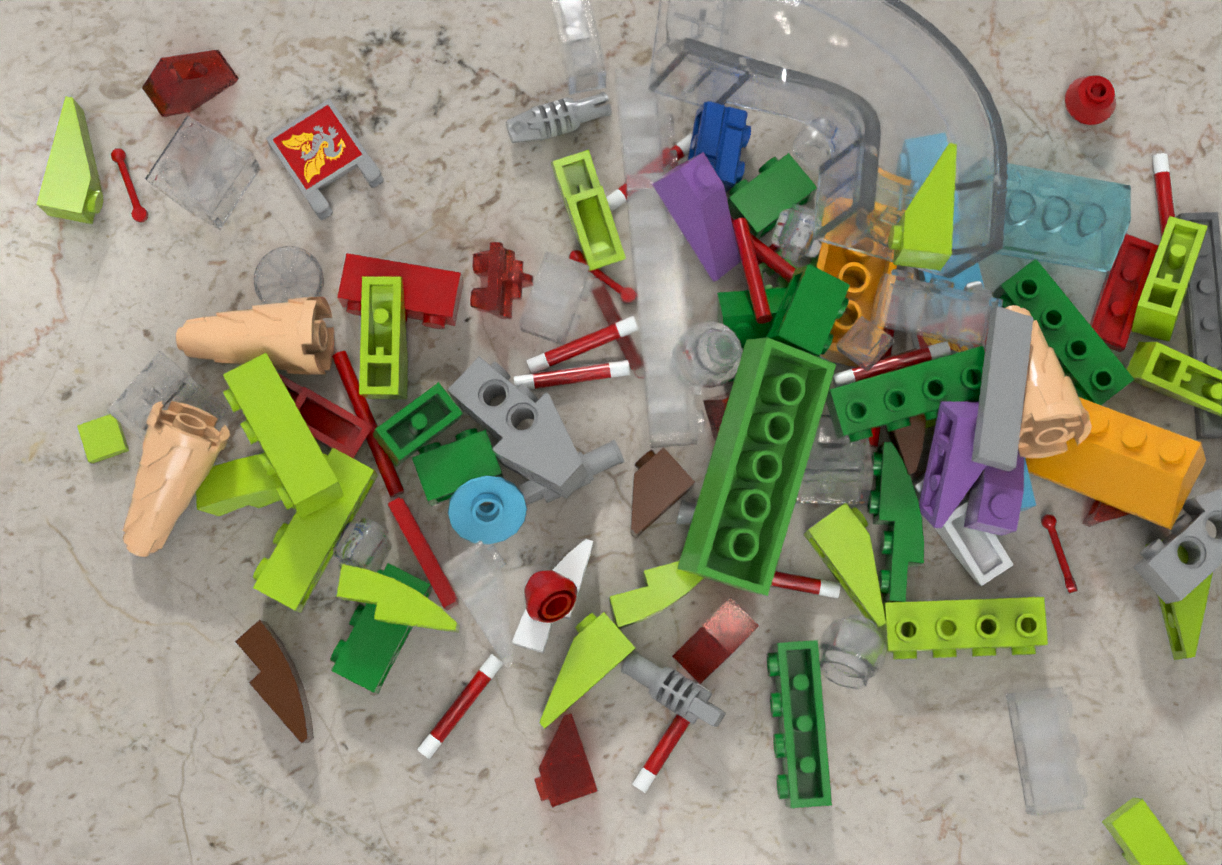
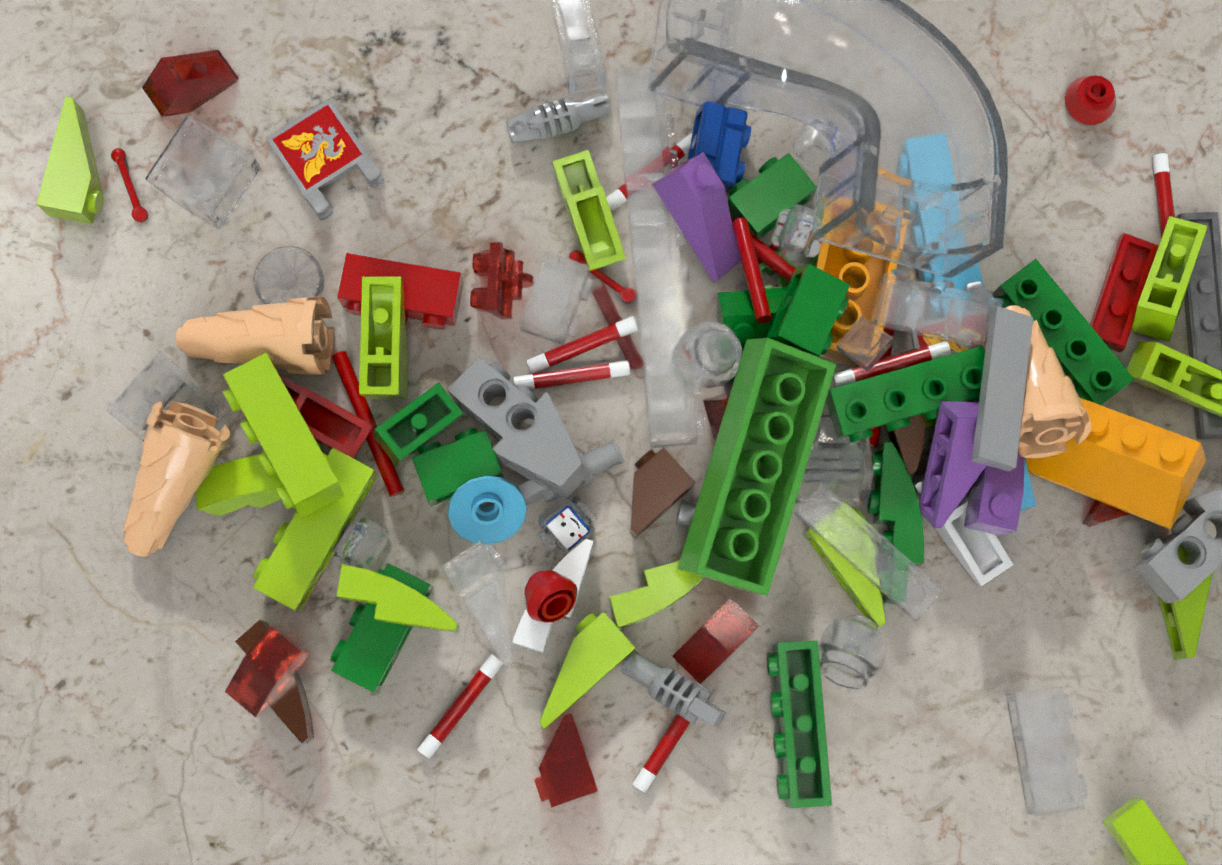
(102, 438): lime tile -> none
(265, 670): none -> clear red slope
(423, 553): red tile -> none
(566, 524): none -> head
(806, 584): red bar -> none
(869, 552): none -> clear plate
(926, 227): lime slope -> none
(964, 625): lime brick -> none
(1049, 522): red hinge -> none
(1065, 218): clear light blue slope -> none

